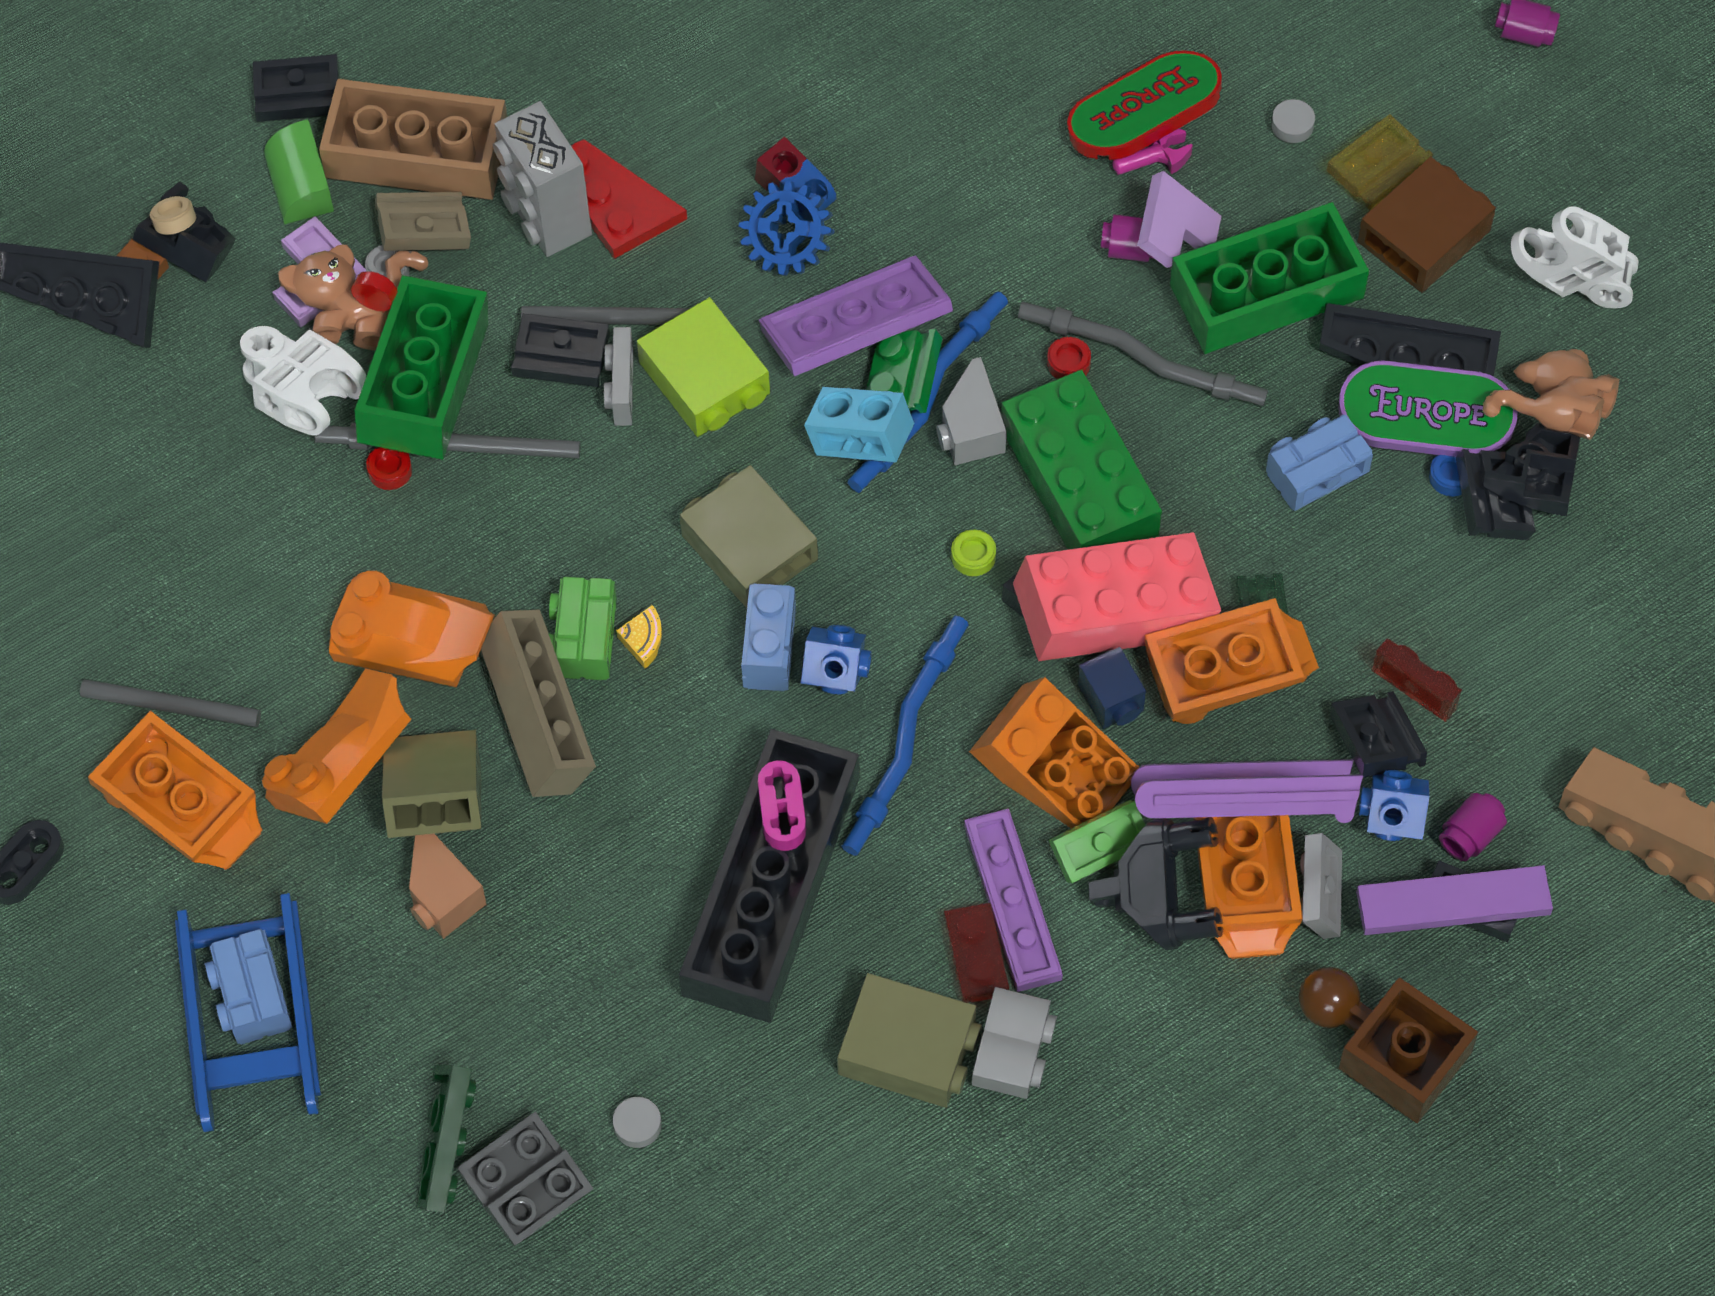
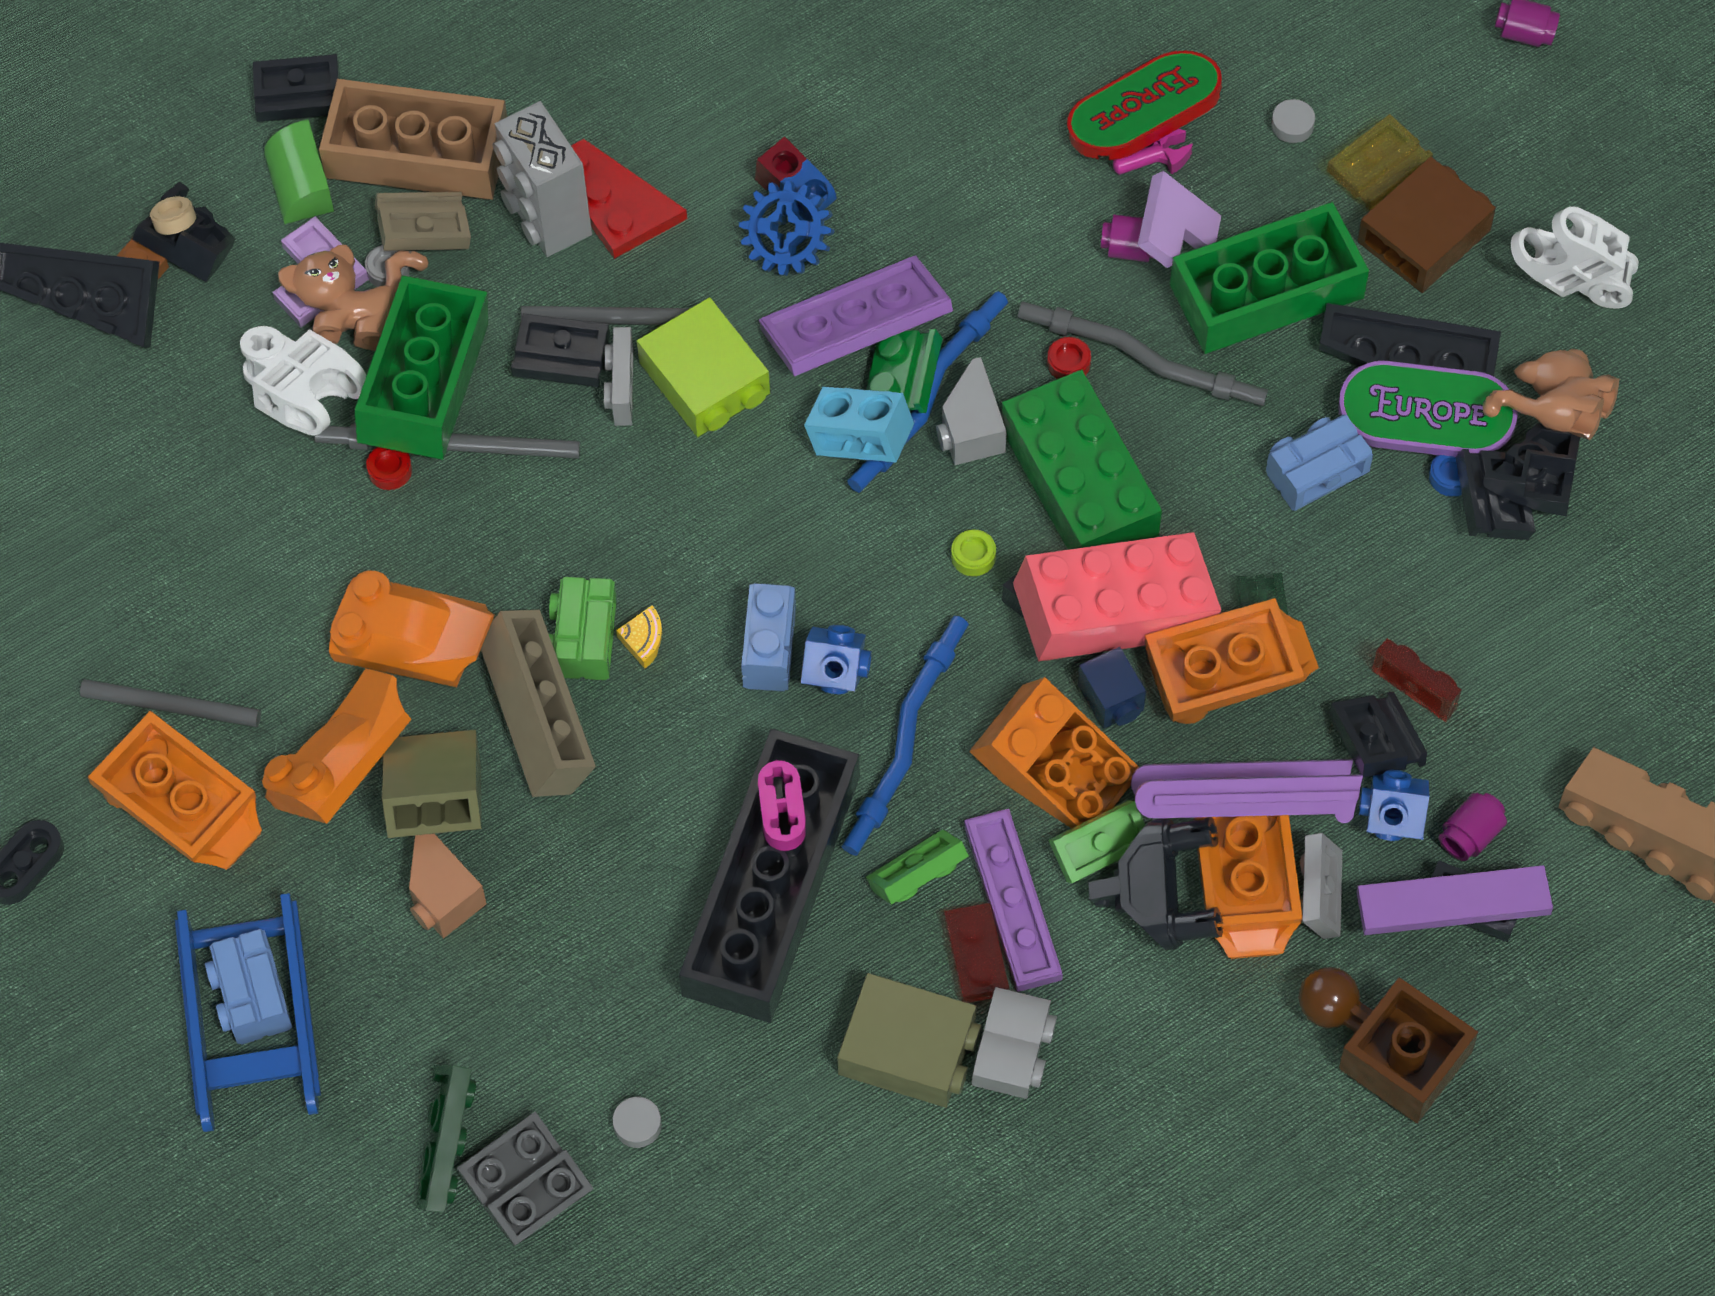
(374, 291): red tile -> none
(748, 534): olive brick -> none
(917, 866): none -> bright green plate

